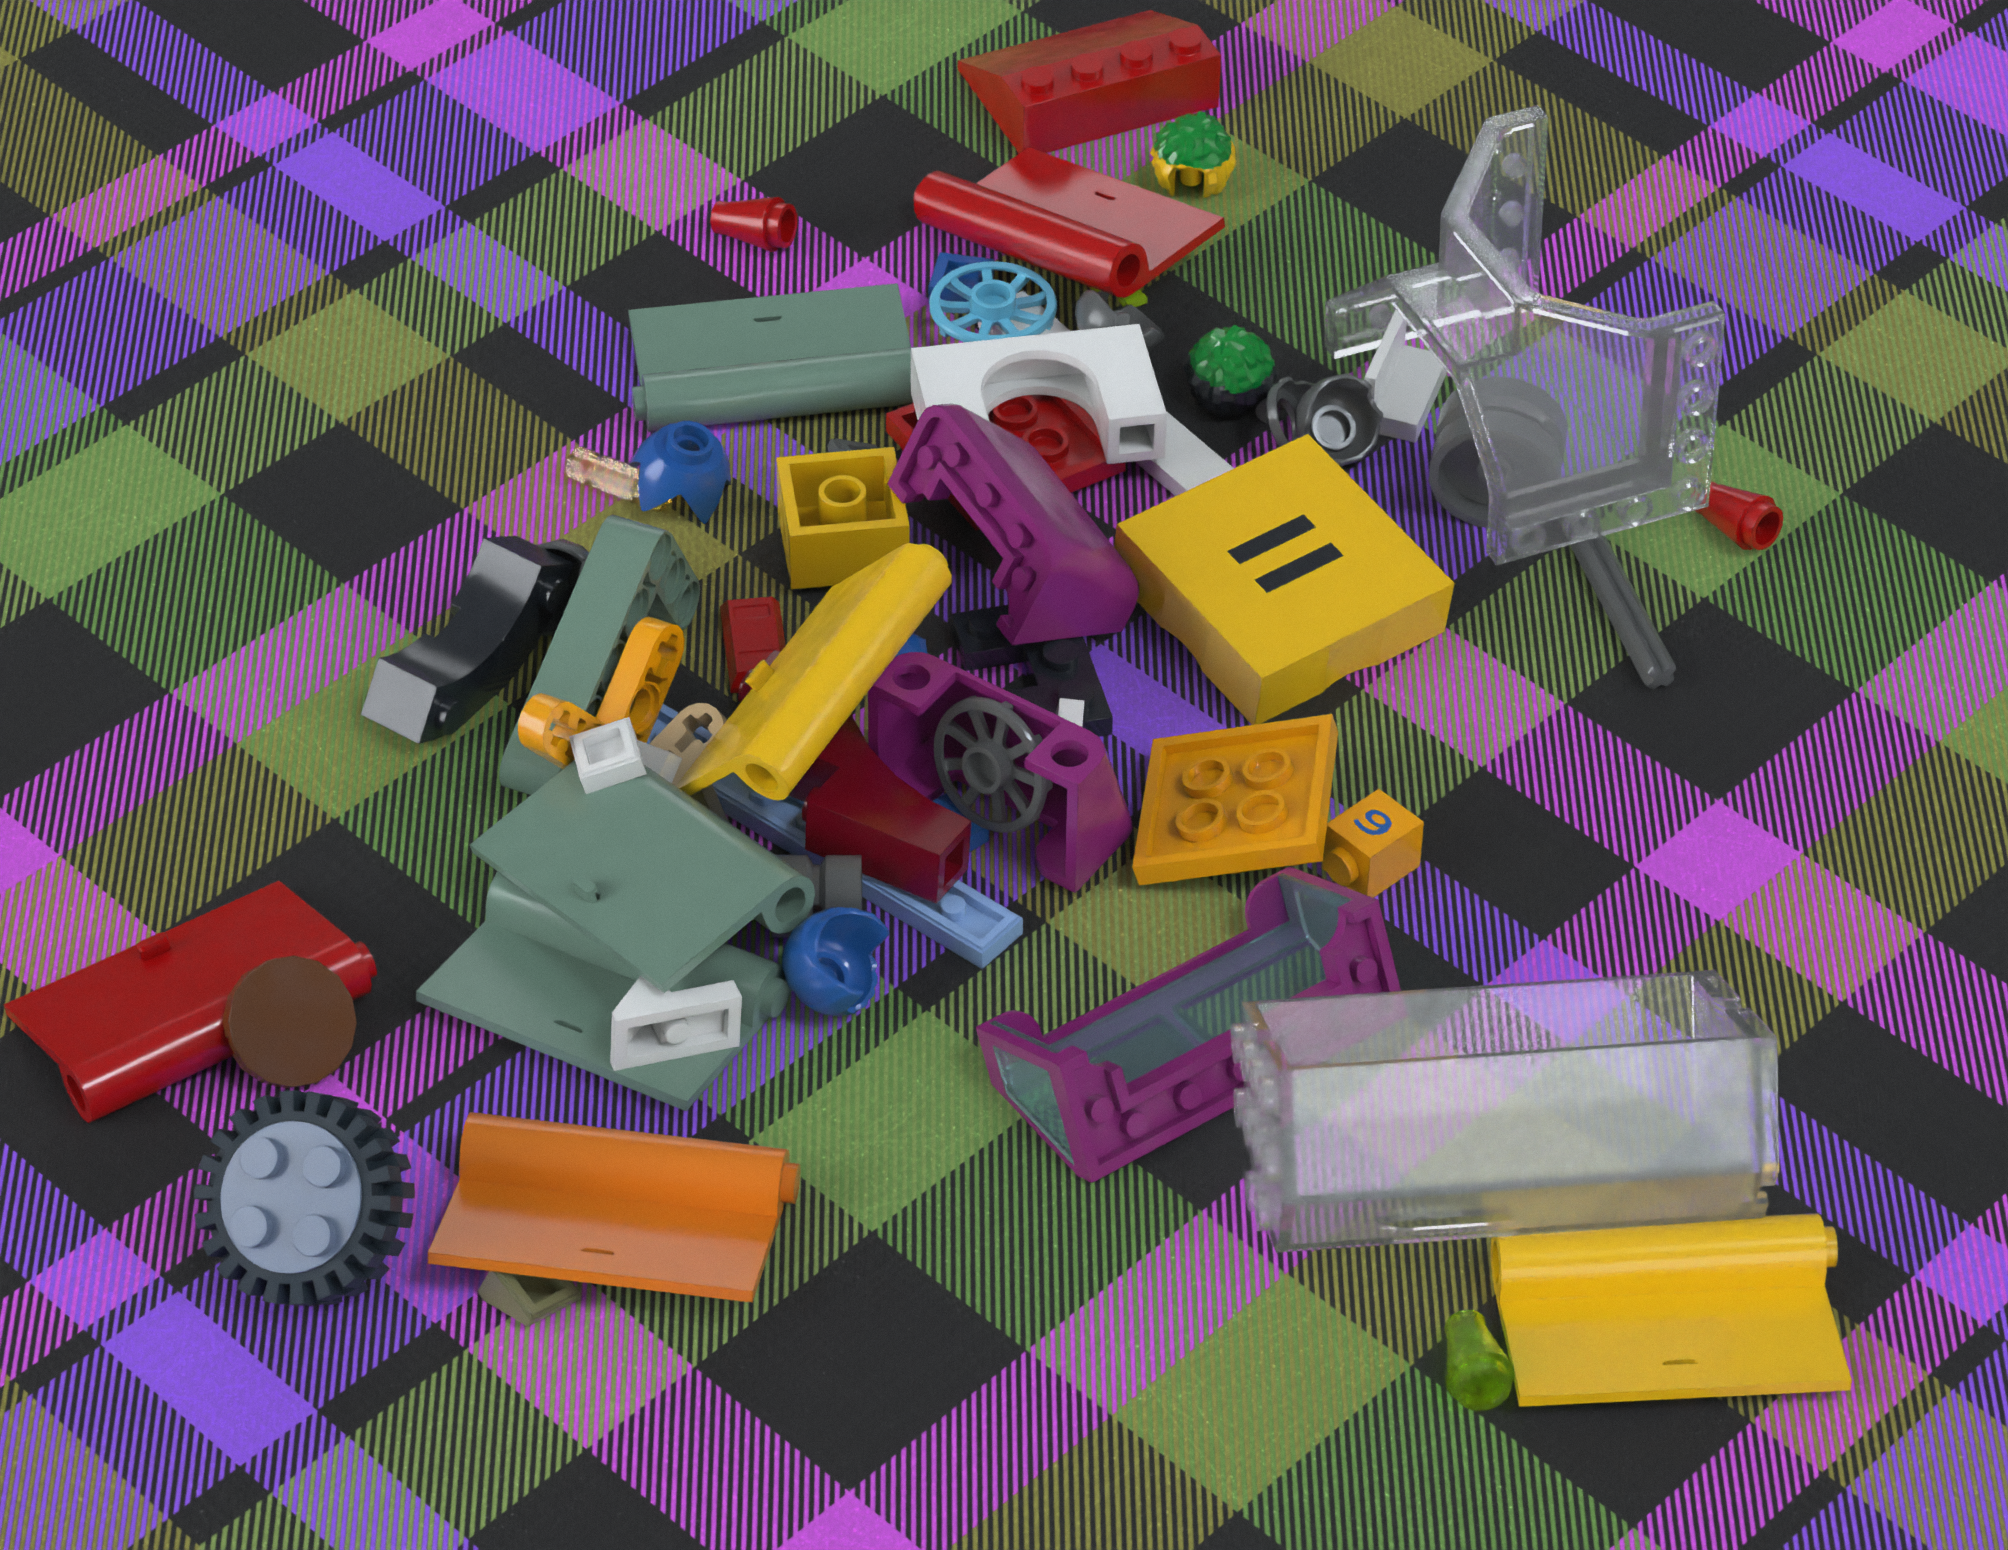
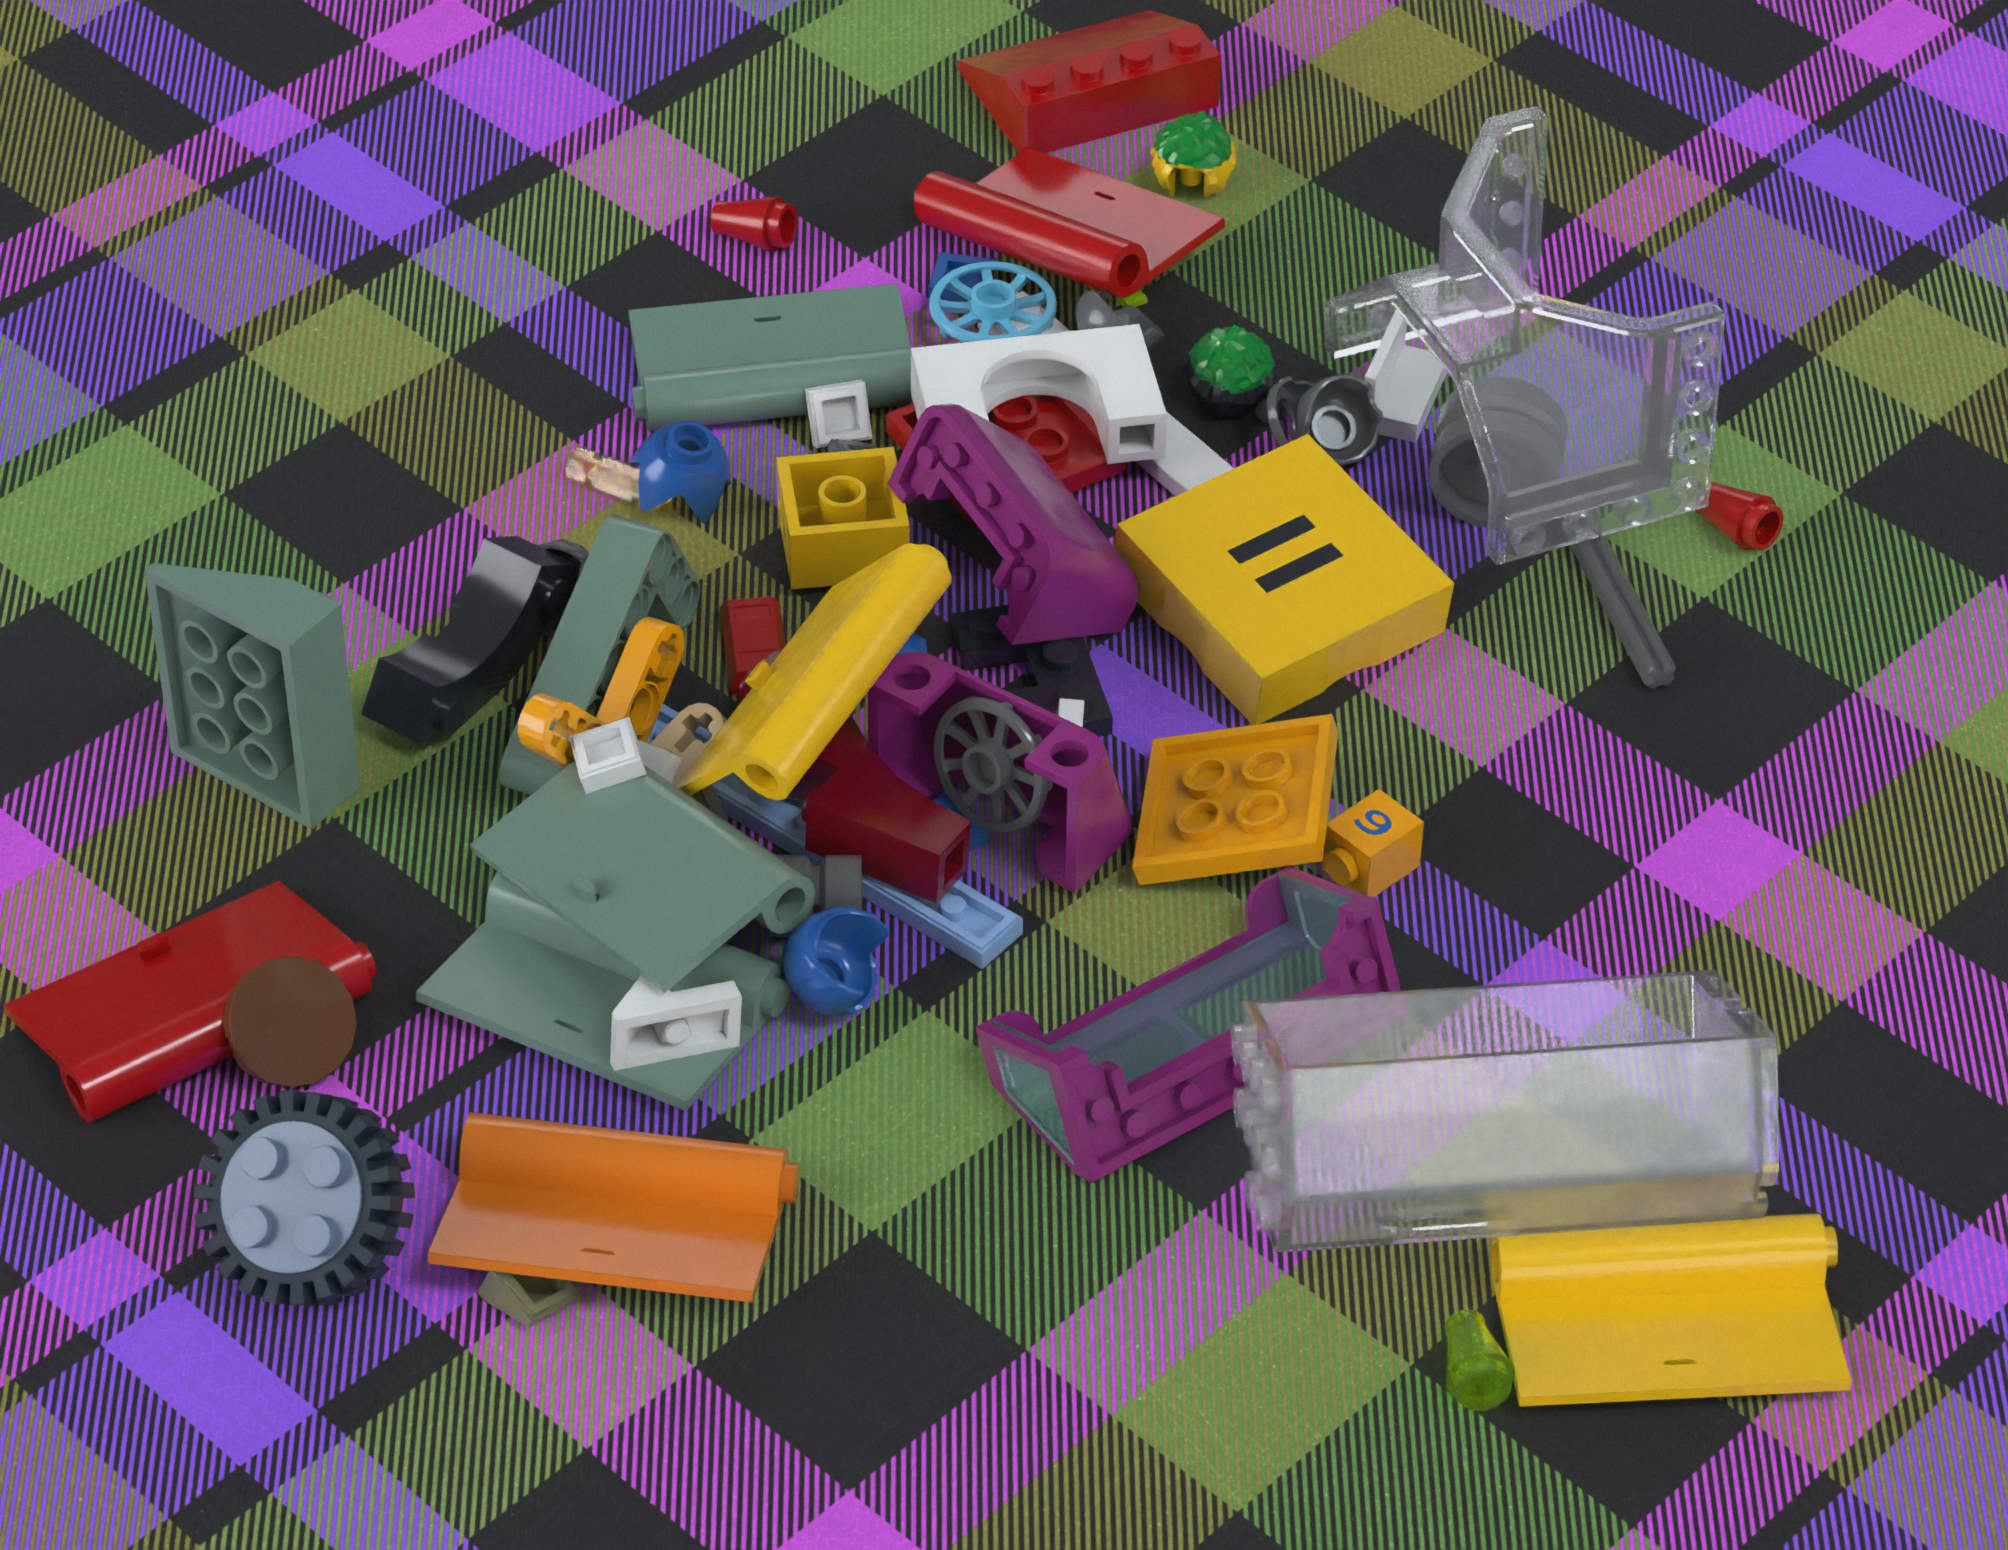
(256, 685): none -> sand green slope
(838, 412): none -> white tile

